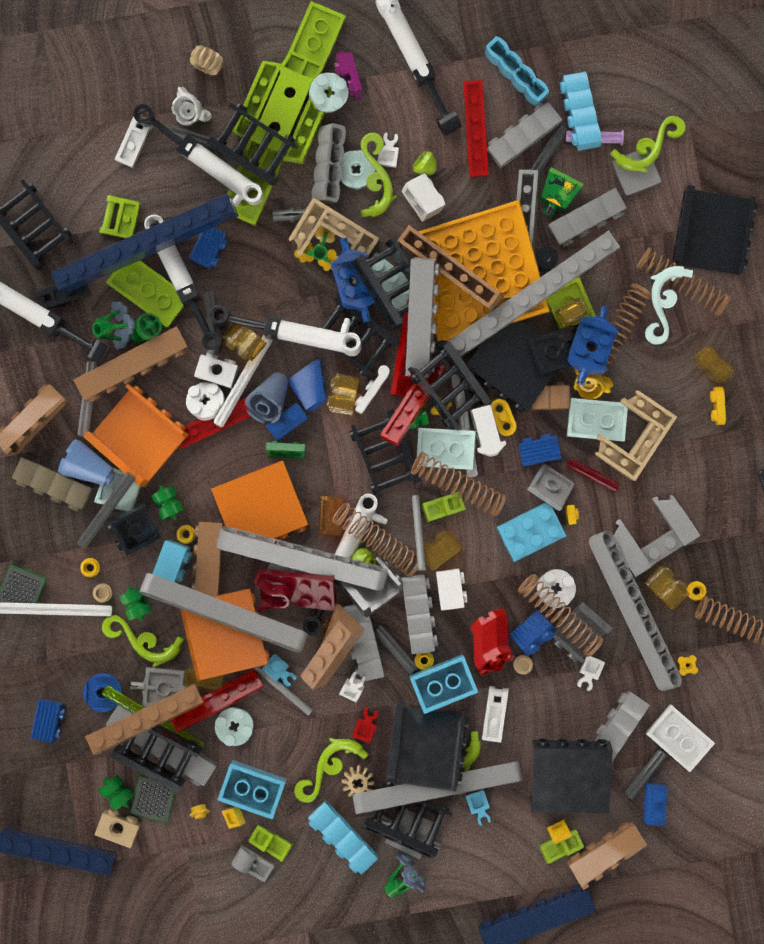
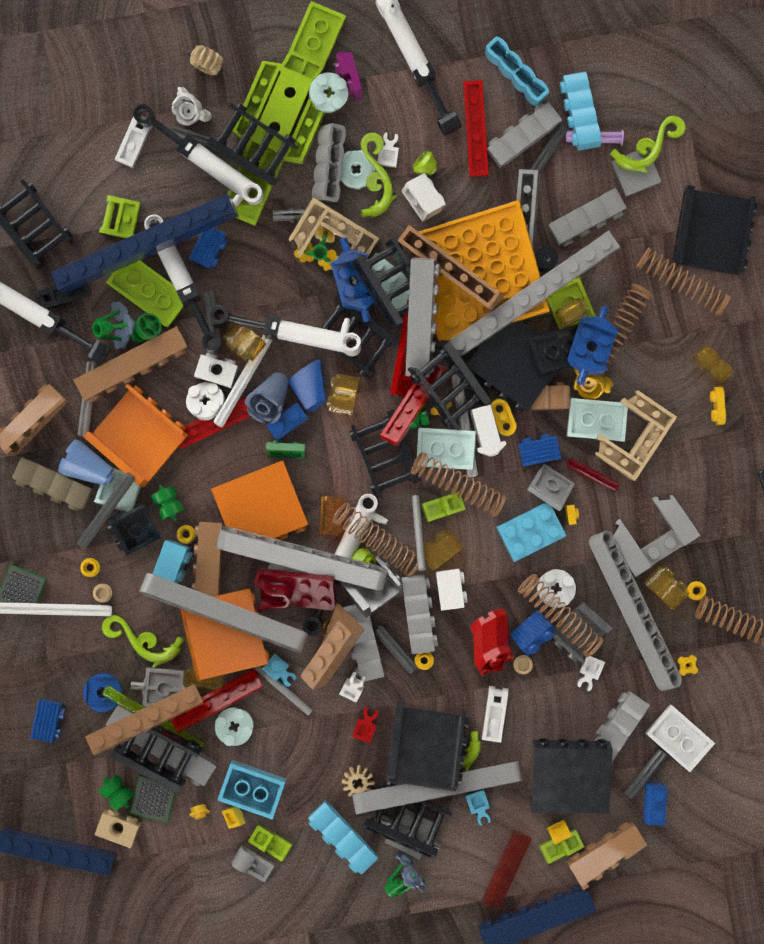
(135, 604): green wheel -> none
(337, 744): lime plant -> none
(372, 388): white plate -> none
(443, 684): medium azure brick -> none
(506, 869): none -> clear red fence
(558, 192): green torso -> none
(658, 303): light aqua plant -> none

